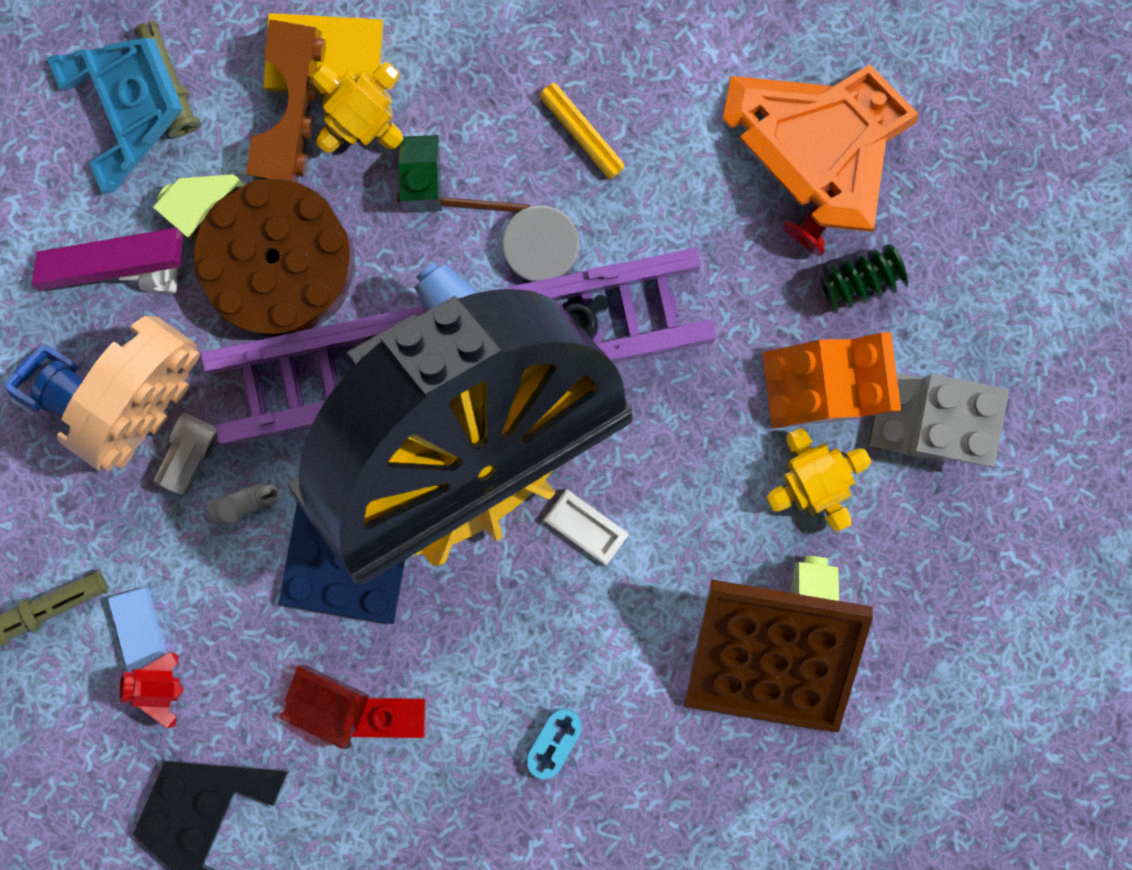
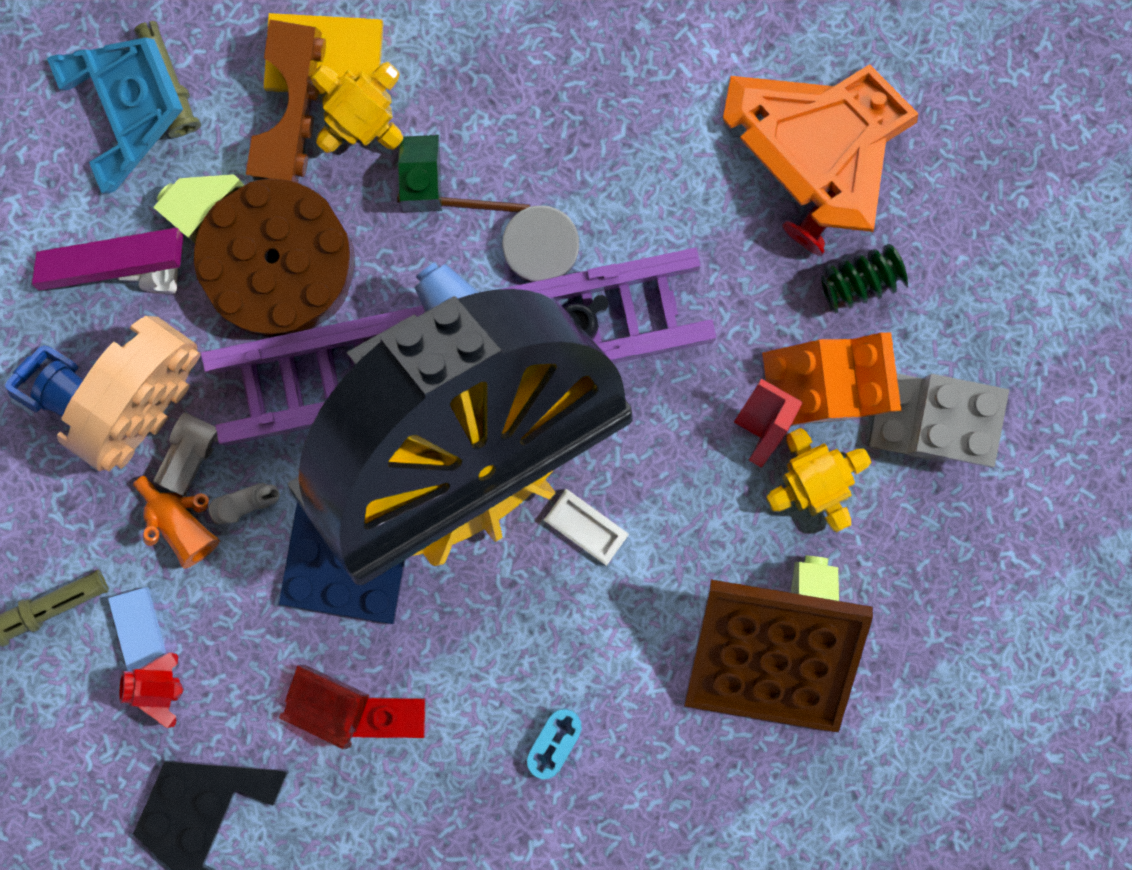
(179, 528): none -> orange piece
(582, 130): yellow axle -> none
(769, 416): none -> red panel

